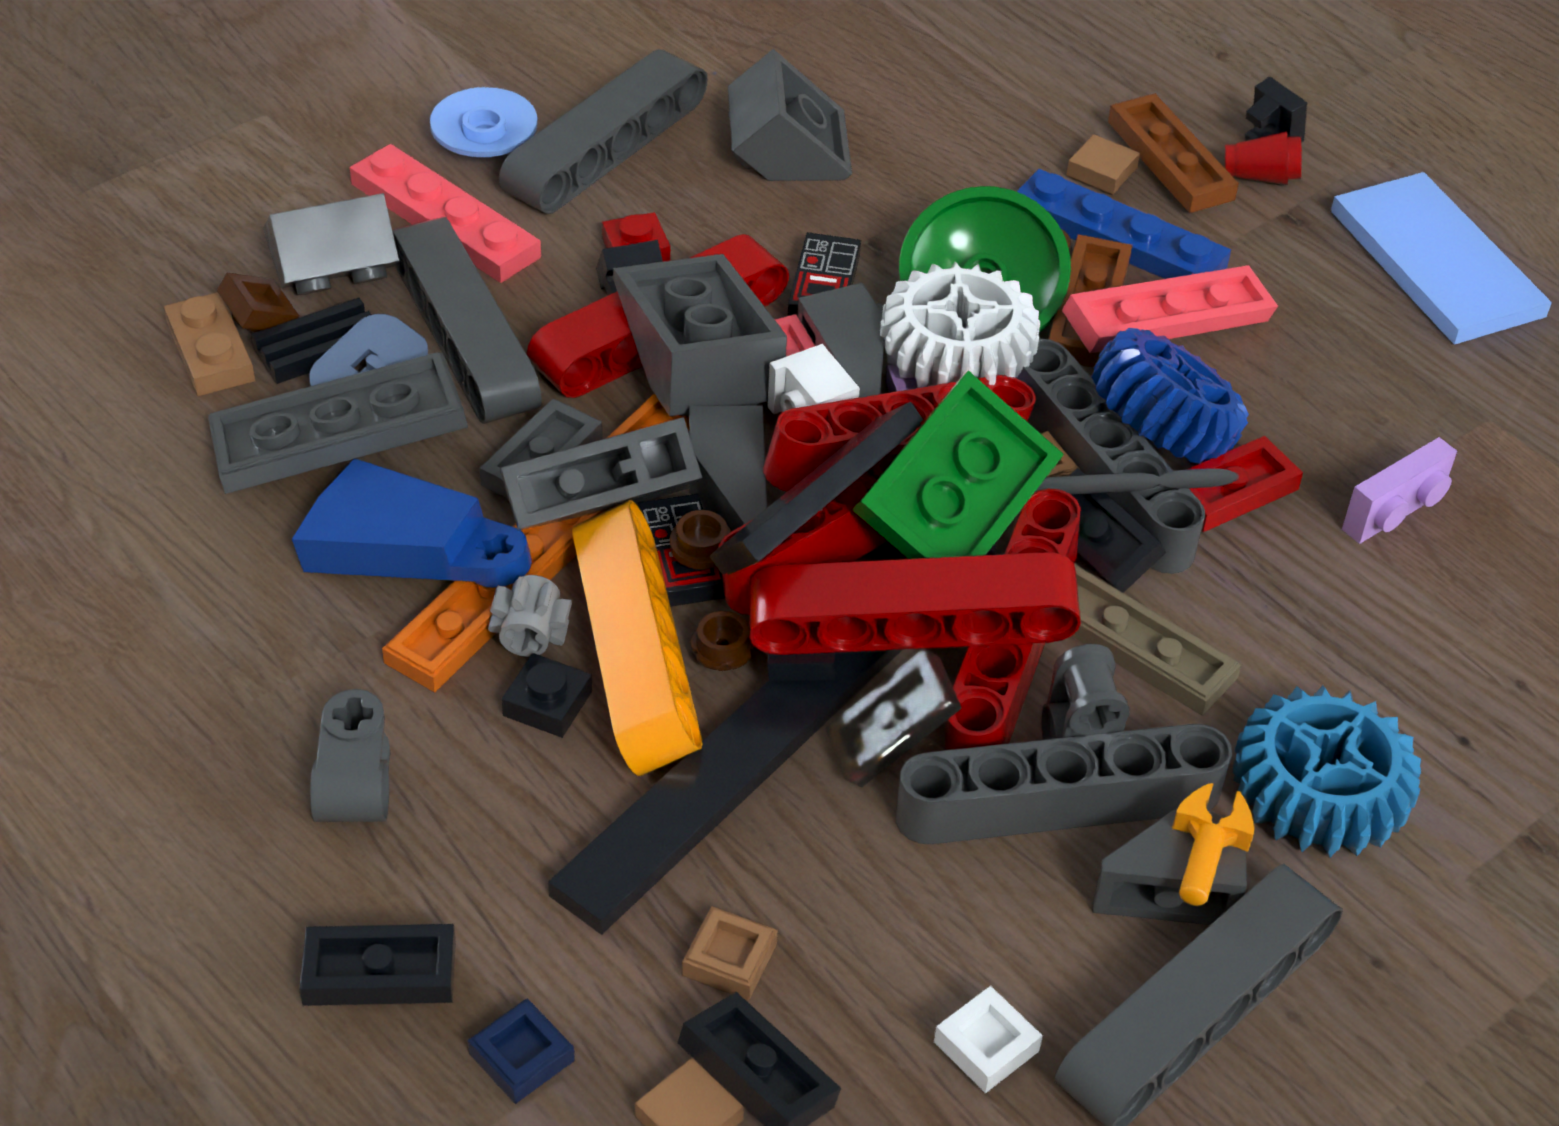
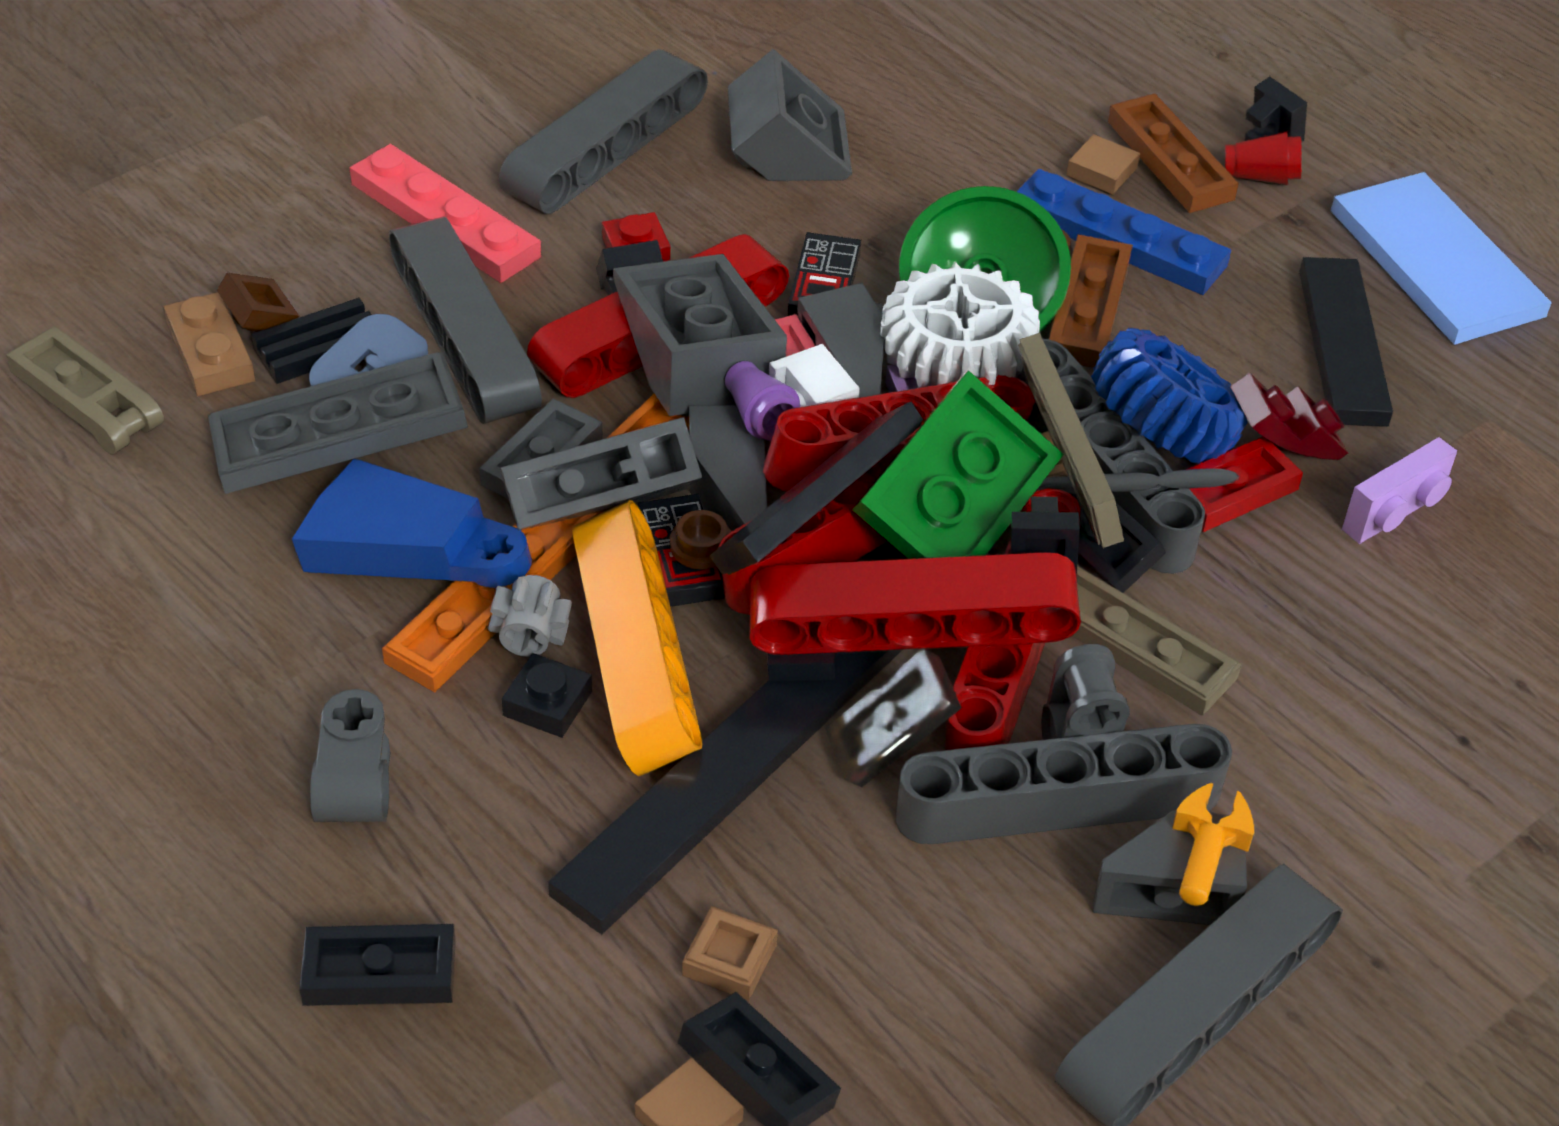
(85, 388): none -> dark tan plate
(332, 243): slope -> none
(483, 122): light blue dish -> none
(521, 1050): dark blue tile -> none
(722, 641): reddish brown plate -> none
(759, 398): none -> medium lavender cone
(987, 1039): white plate -> none
(1045, 530): none -> black tile
(1071, 440): none -> dark tan tile
(1171, 306): coral plate -> none
(1291, 419): none -> dark red slope
(1327, 770): dark azure gear -> none
(1345, 341): none -> black tile

